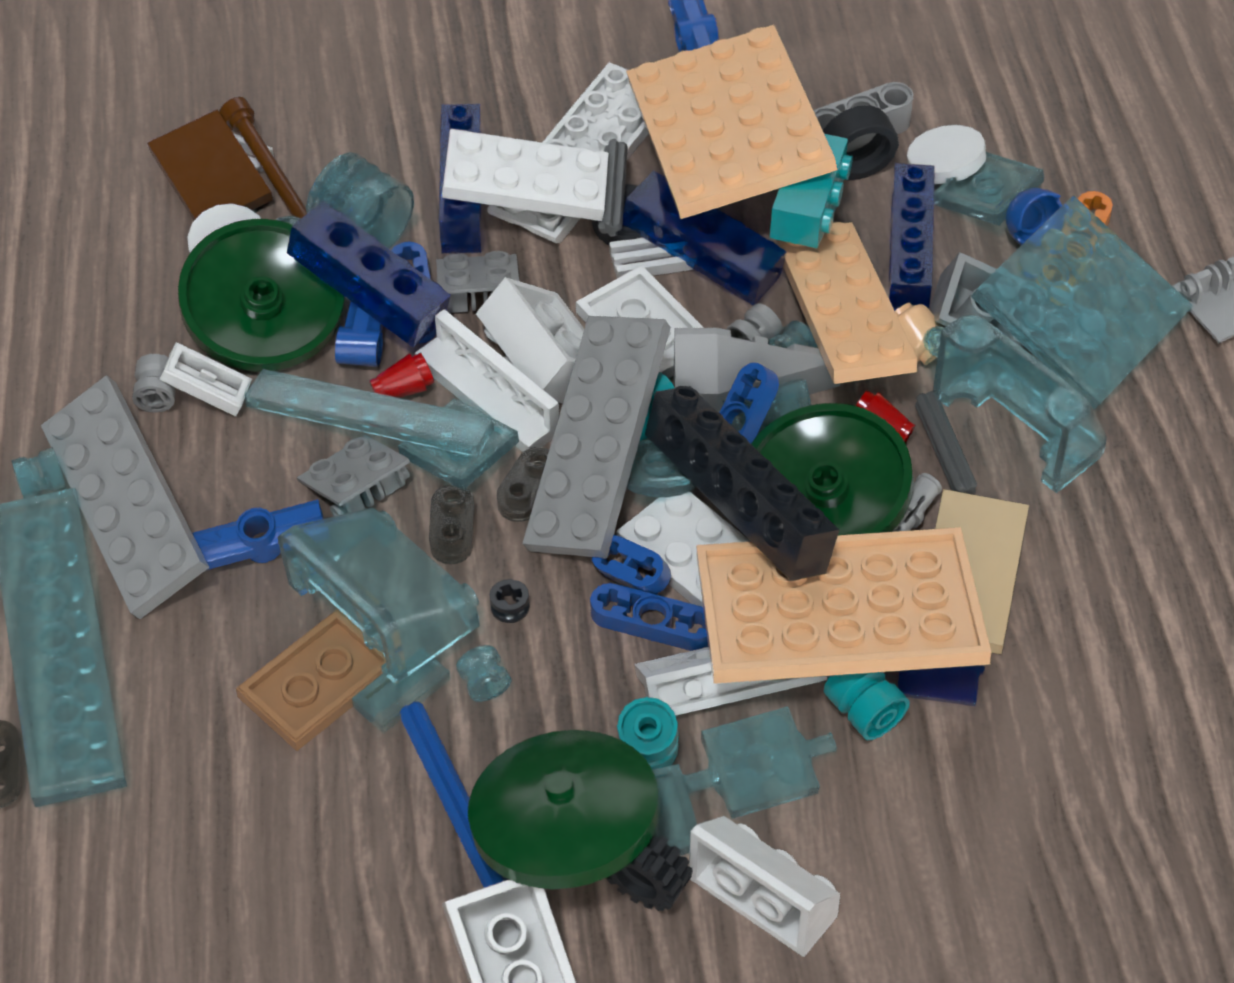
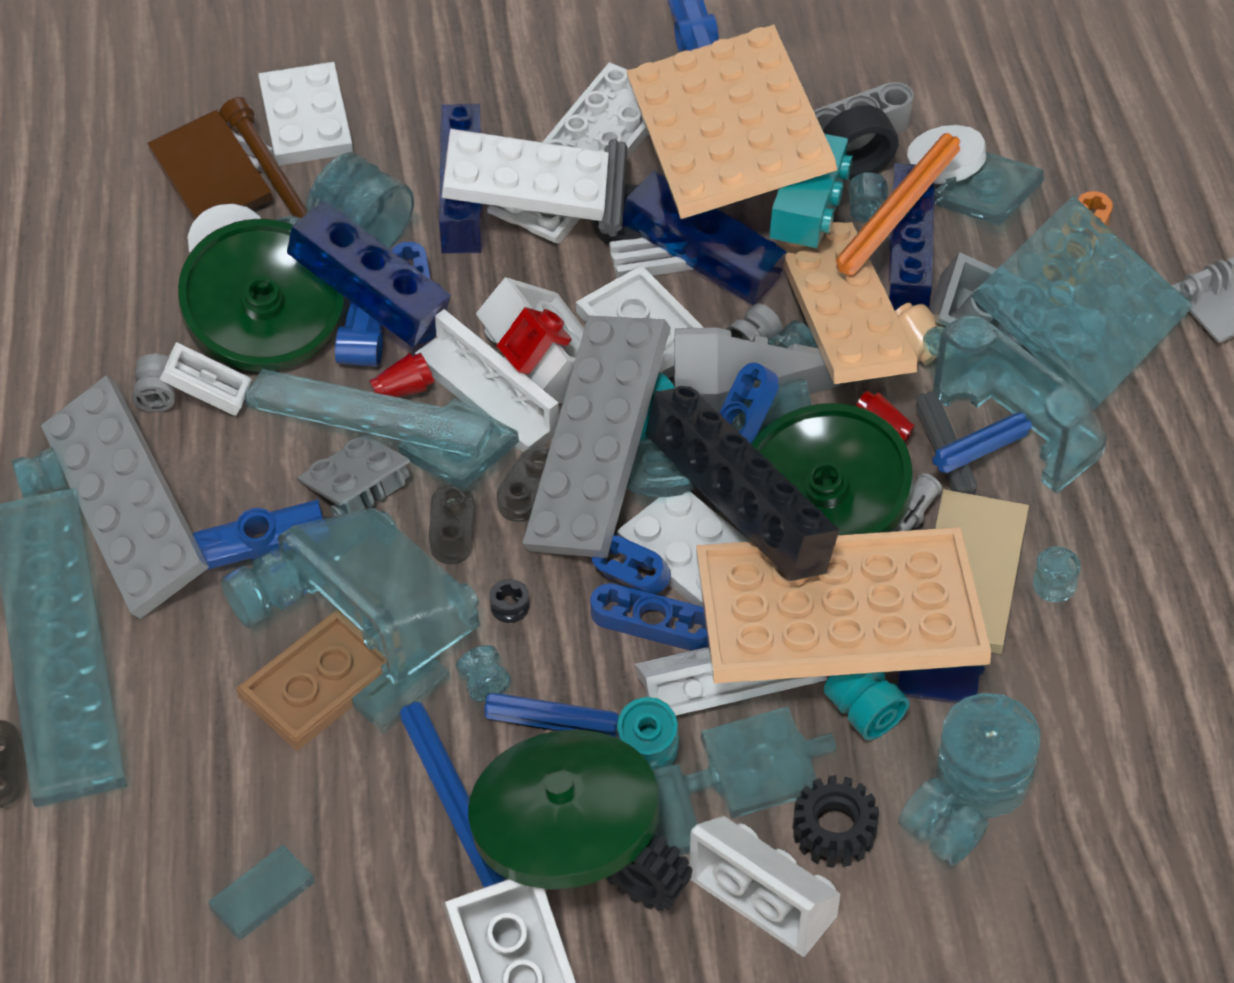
(258, 589): none -> clear light blue wheel
(261, 892): none -> clear light blue tile
(305, 113): none -> white plate
(466, 274): light grey hinge -> none
(531, 338): none -> red bracket
(549, 714): none -> blue axle
(835, 798): none -> black tyre
(867, 194): none -> clear light blue wheel
(897, 204): none -> orange axle
(938, 816): none -> clear light blue wheel
(981, 442): none -> blue axle
(989, 752): none -> clear light blue wheel
(1030, 211): blue hair -> none
(1049, 565): none -> clear light blue wheel

